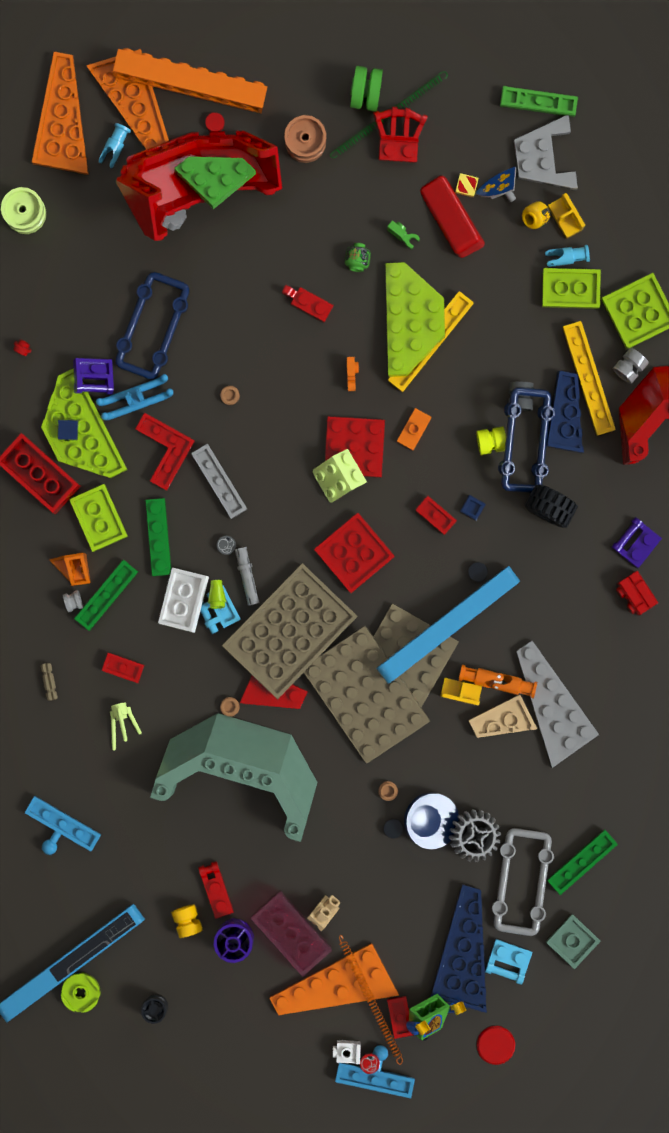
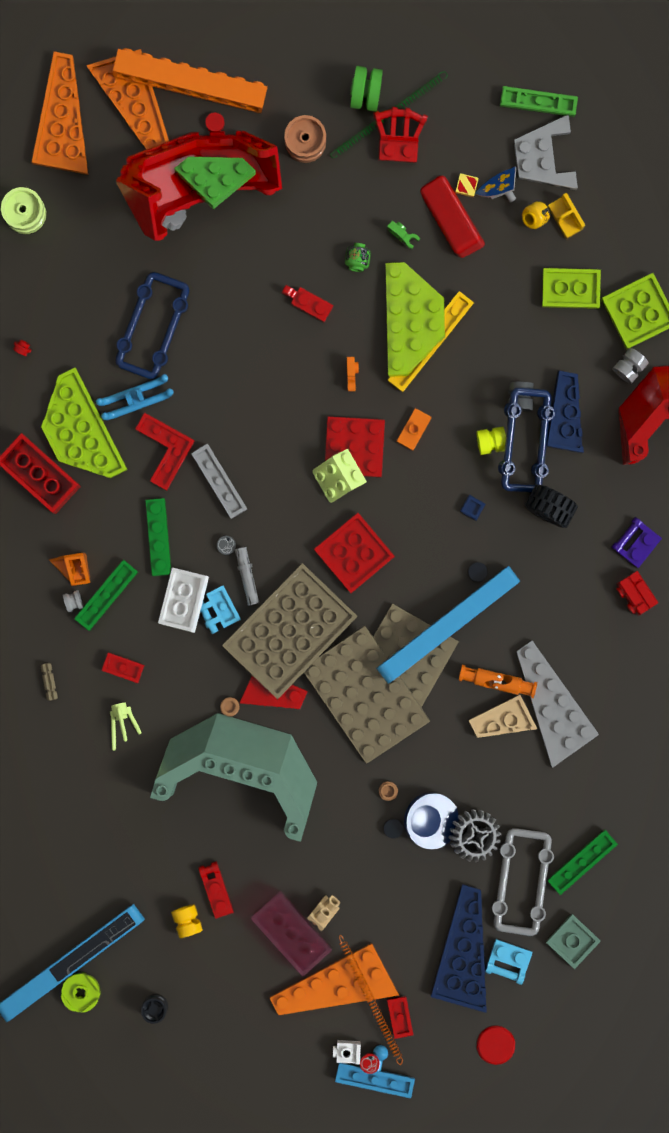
(62, 825): dark azure plate -> none
(67, 429): dark blue tile -> none
(93, 369): dark purple plate -> none
(98, 518): lime plate -> none
(115, 143): medium azure piece -> none
(216, 595): lime cone -> none
(229, 395): medium nougat tile -> none
(233, 940): dark purple cylinder -> none
(430, 1016): torso -> none
(436, 515): red plate -> none
(461, 691): yellow panel -> none
(568, 255): medium azure piece -> none
(588, 378): yellow plate -> none

